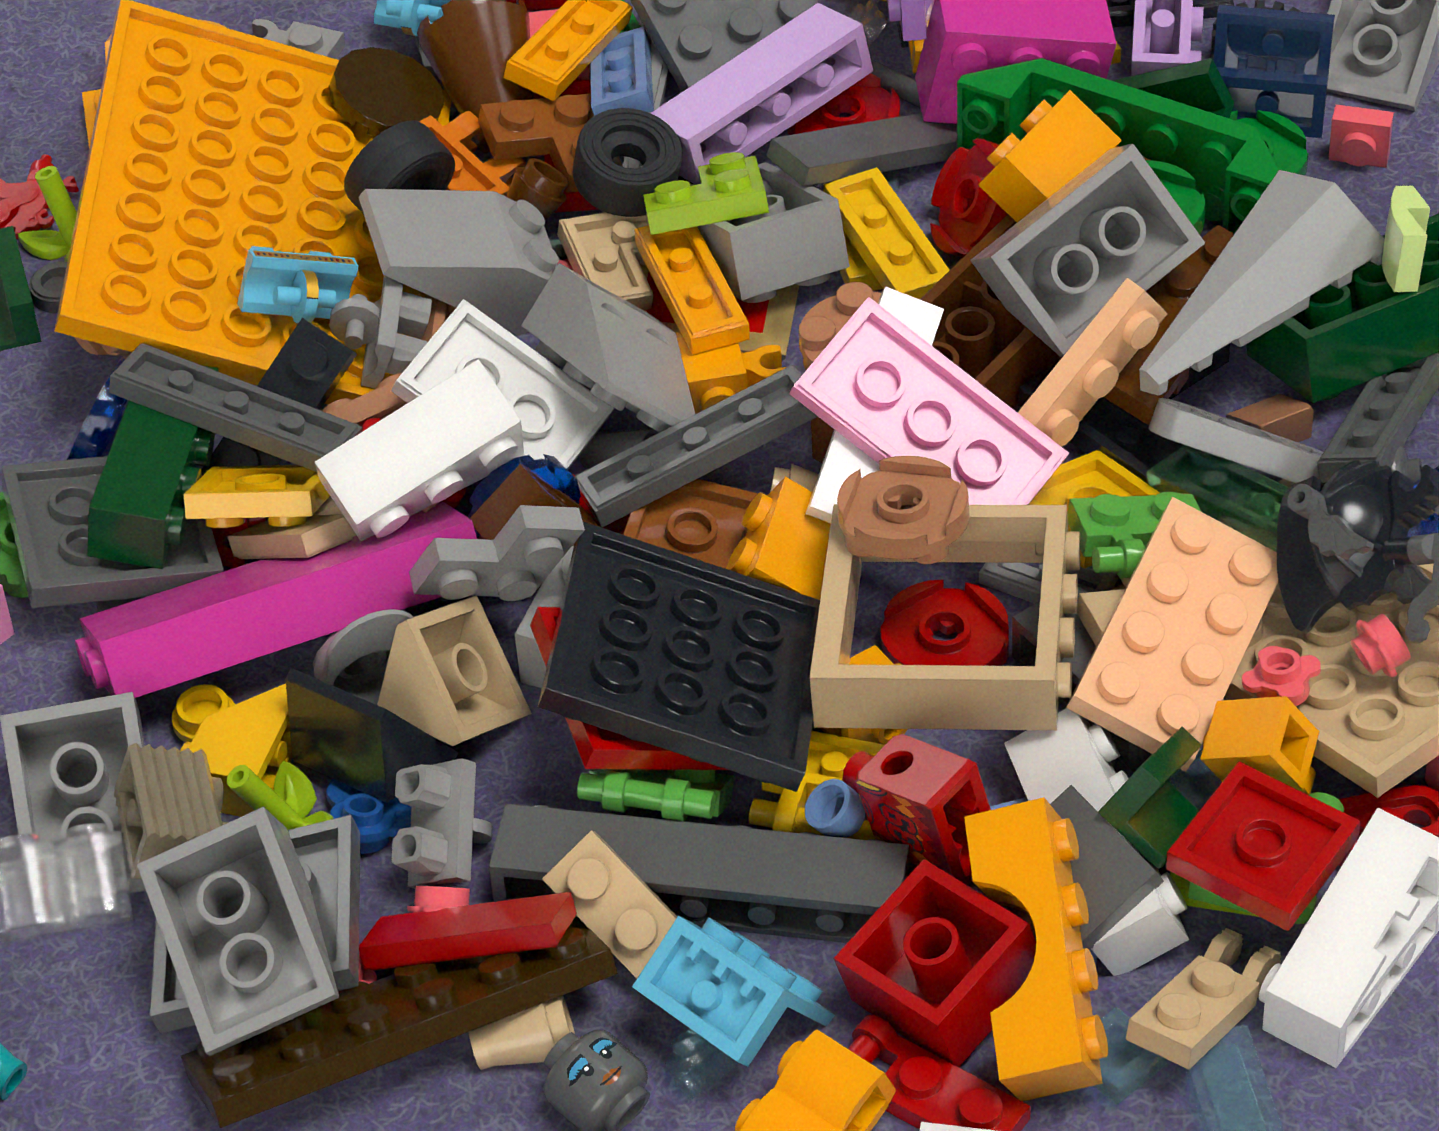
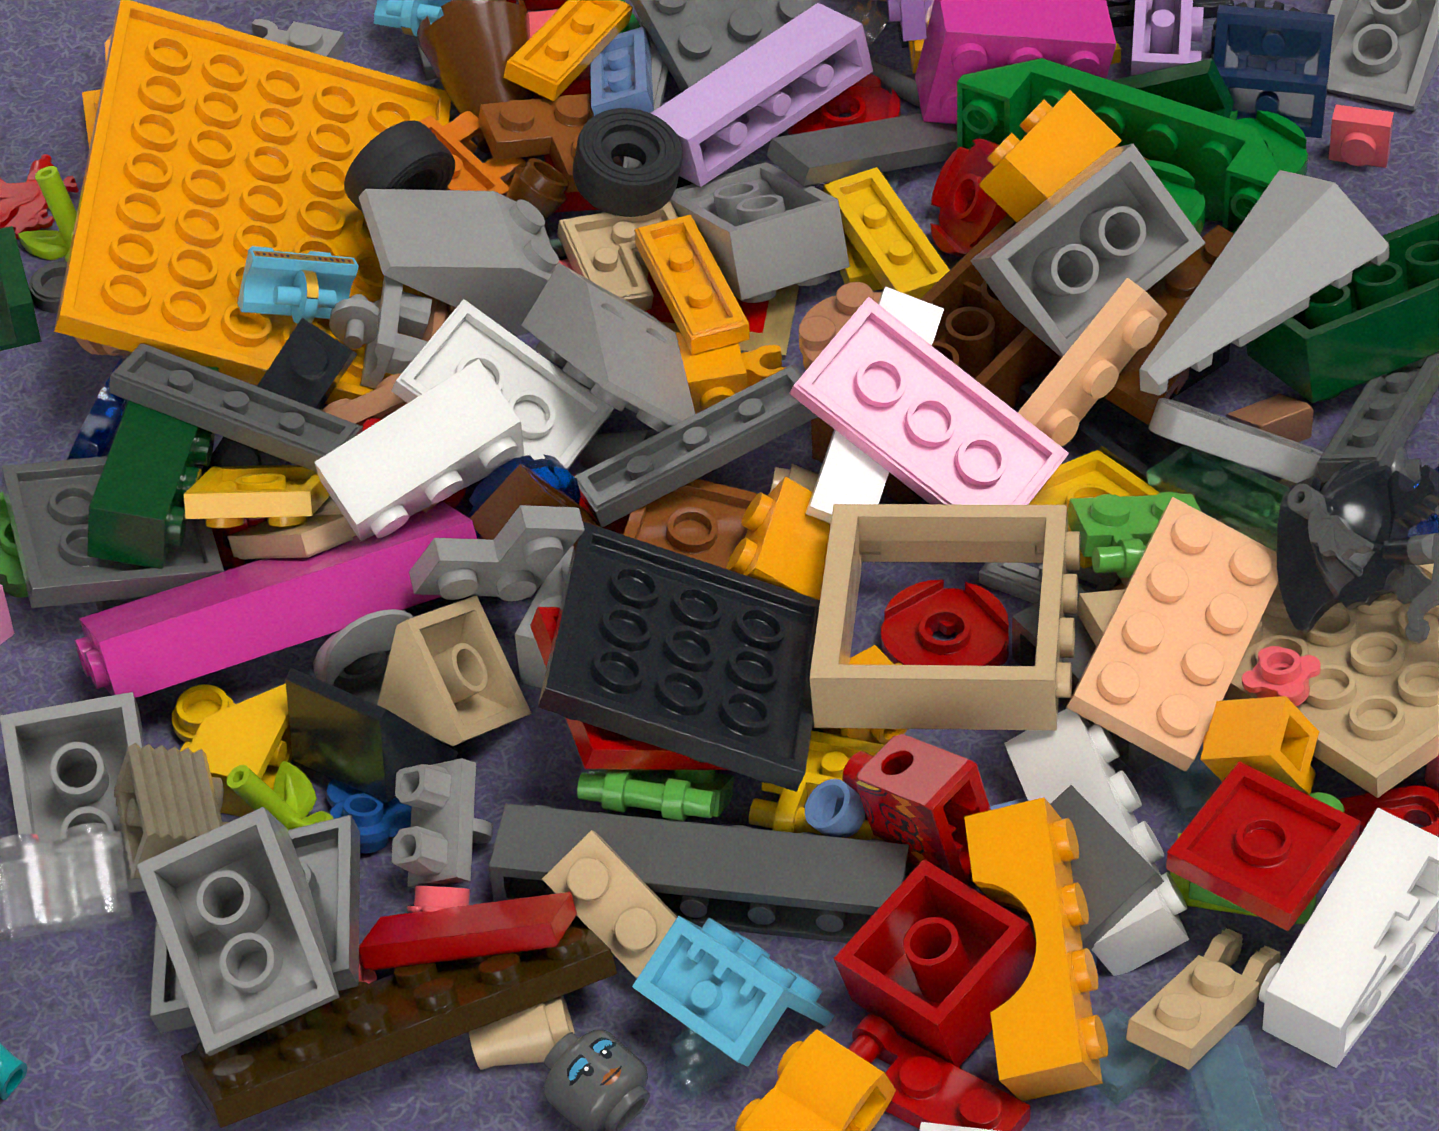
(383, 89): dark brown tile -> none
(728, 191): lime plate -> none
(876, 525): nougat plate -> none
(1148, 806): dark green panel -> none
(1380, 646): coral plate -> none
(1405, 239): yellowish green slope -> none

